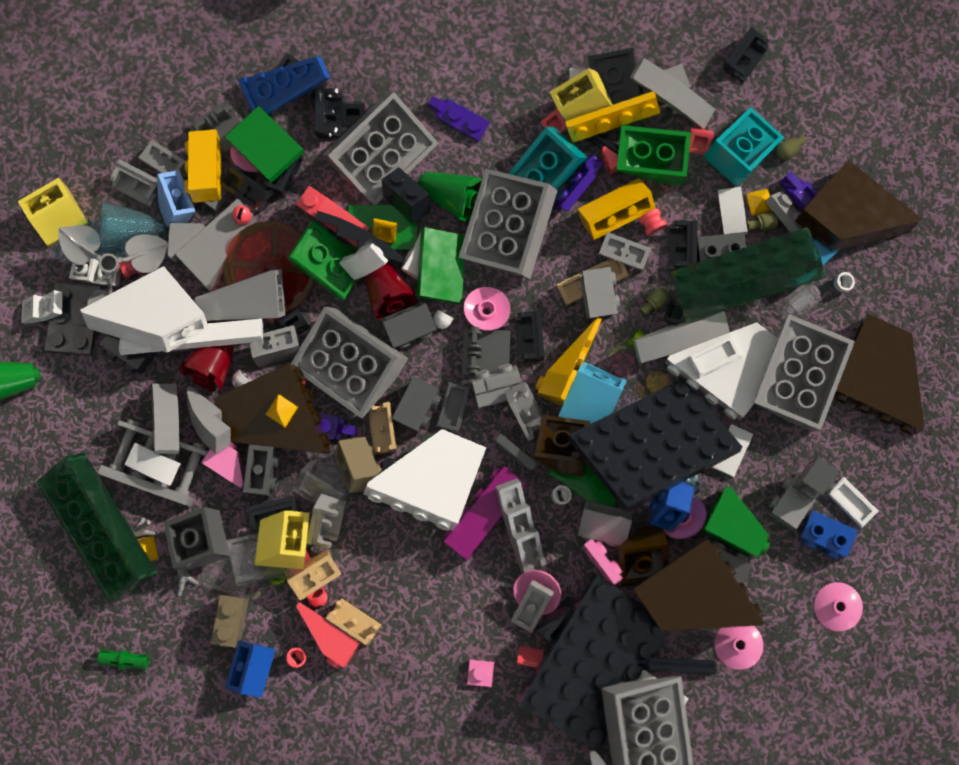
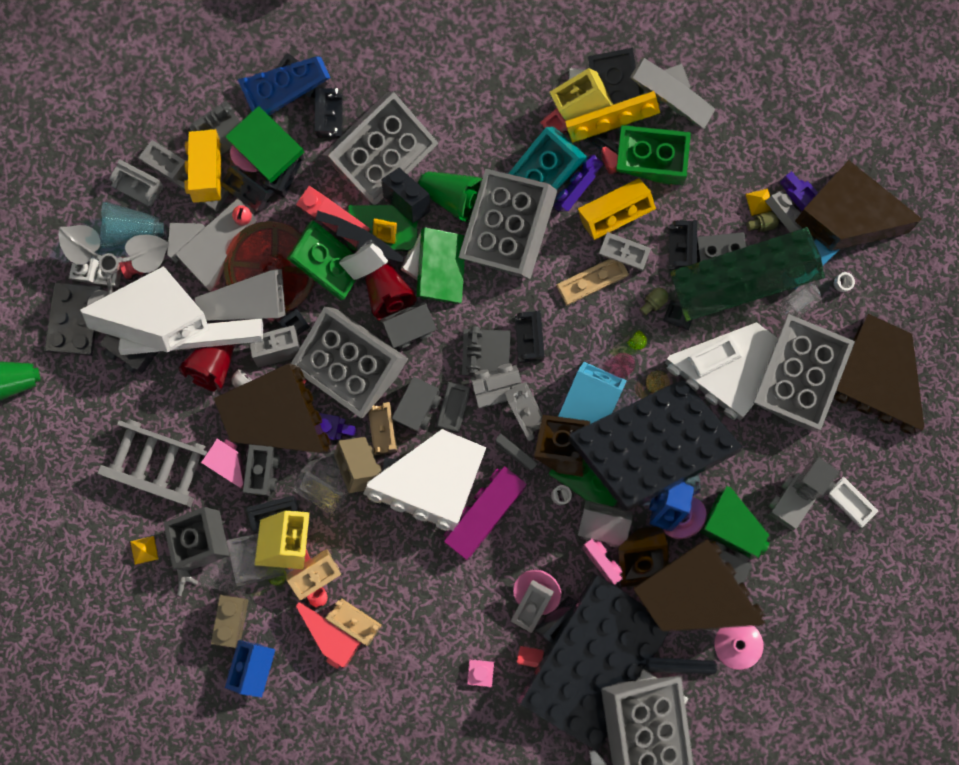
(41, 308): white slope -> none
(51, 209): light yellow slope -> none
(96, 527): clear green brick -> none
(123, 659): green pin -> none
(140, 528): light grey bar -> none
(153, 465): white slope -> none
(165, 418): light grey slope -> none
(172, 198): light blue slope -> none
(207, 421): light grey slope -> none
(281, 410): yellow slope -> none
(300, 654): coral hinge -> none
(326, 521): light grey hinge -> none
(351, 112): black slope -> none
(442, 320): white hinge -> none
(459, 118): dark purple hinge -> none
(489, 299): bright pink dish -> none
(520, 526): light grey slope -> none
(562, 373): yellow wedge -> none
(599, 292): light grey brick -> none
(652, 222): coral wheel -> none
(680, 337): light grey slope -> none
(700, 140): coral slope -> none
(731, 464): white tile -> none
(732, 210): white slope -> none
(743, 147): teal slope -> none
(746, 55): black hinge -> none
(790, 147): olive cylinder -> none
(826, 609): bright pink dish -> none
(827, 535): blue brick -> none

